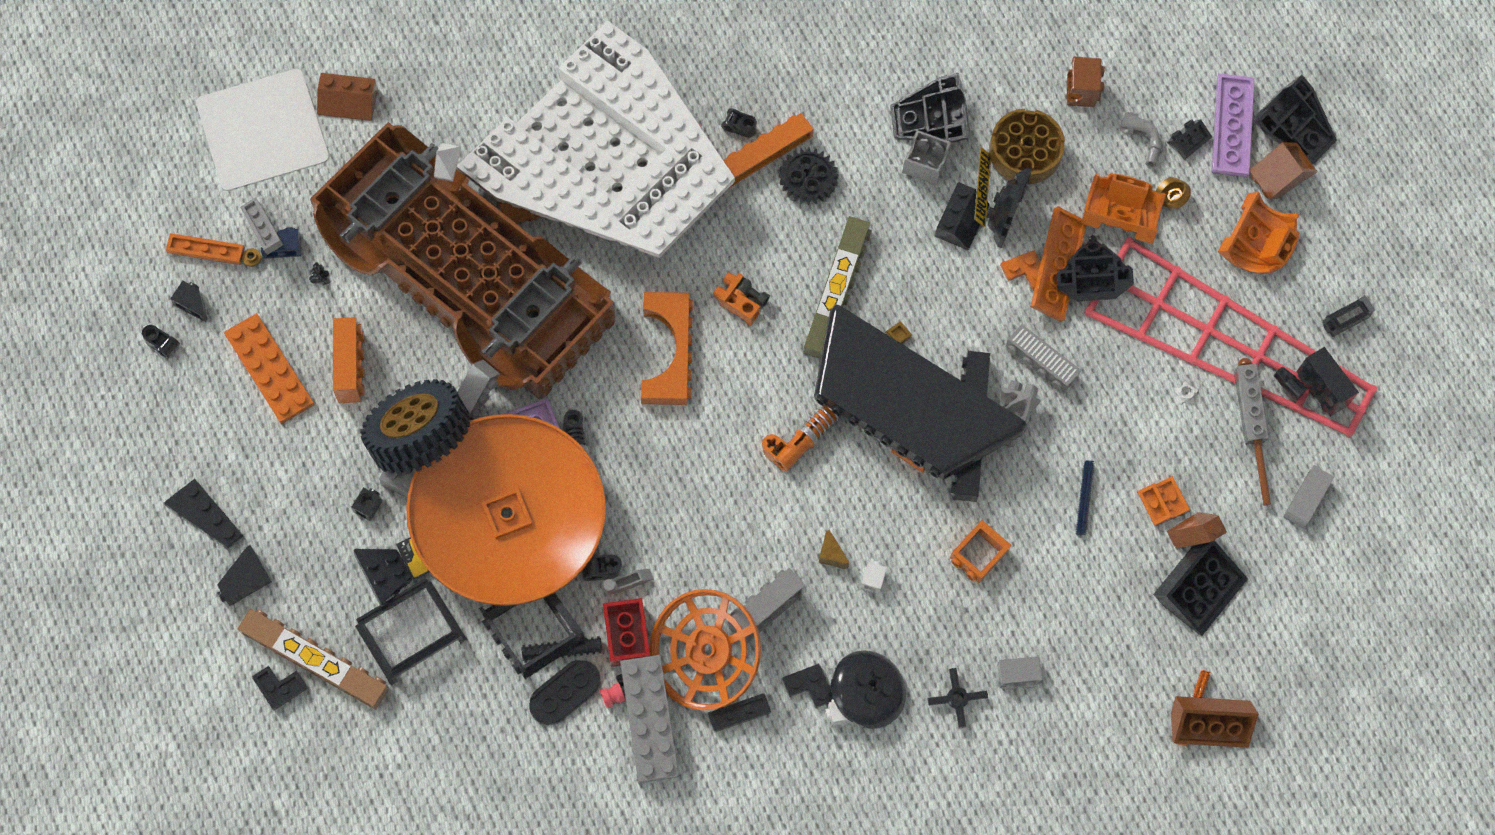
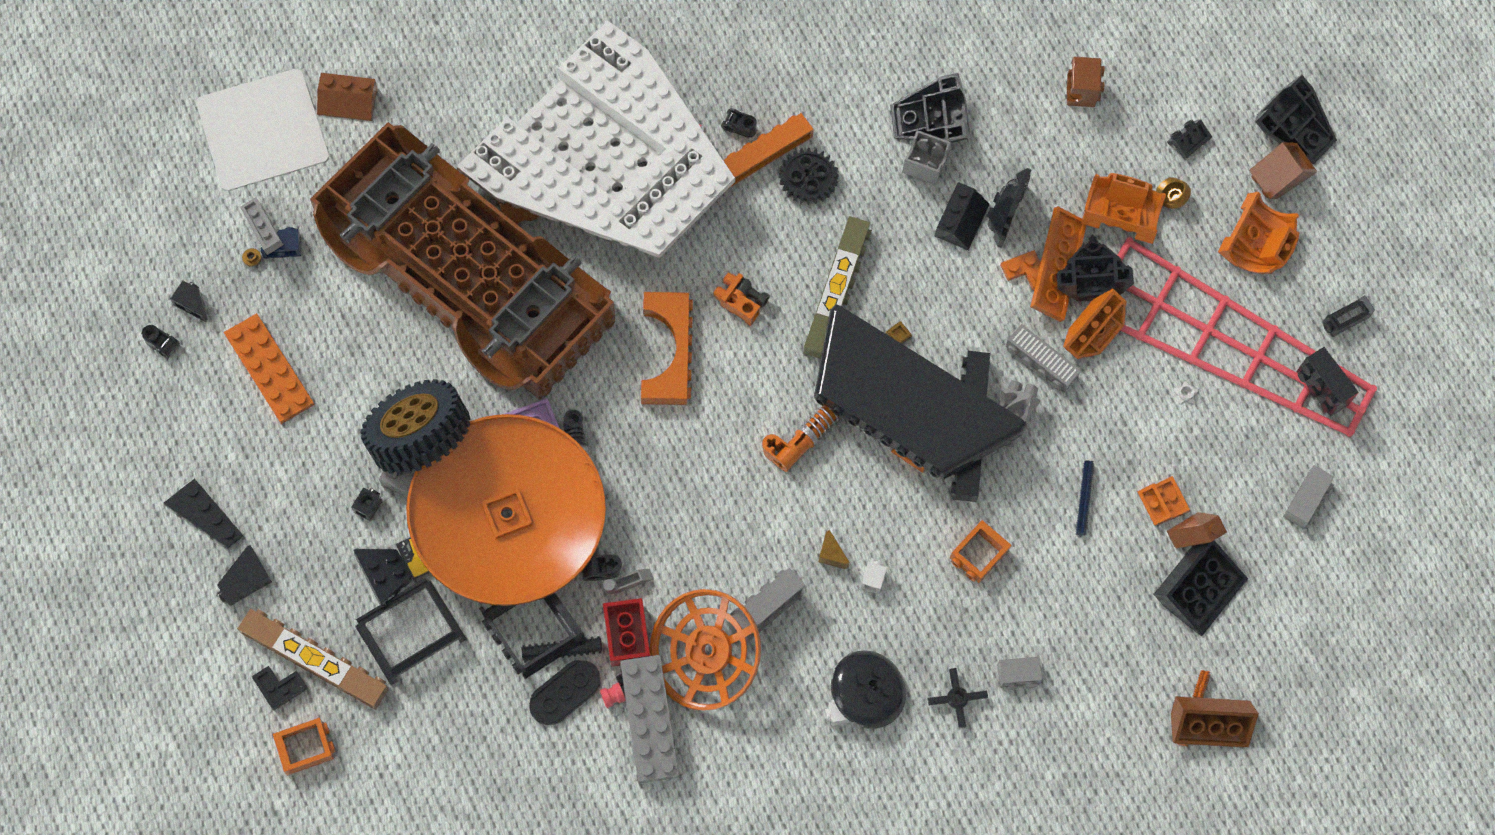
(205, 249): orange plate -> none
(283, 752): none -> orange window
(319, 274): black plant -> none
(348, 360): orange brick -> none
(446, 161): white slope -> none
(477, 386): light grey brick -> none
(739, 712): black plate -> none
(811, 680): black plate -> none
(982, 187): sticker -> none
(1026, 141): pearl gold brick -> none
(1096, 325): none -> orange wedge
(1133, 124): light grey piece -> none
(1232, 125): lavender plate -> none
(1253, 416): light grey piece -> none
(1290, 383): black hinge -> none

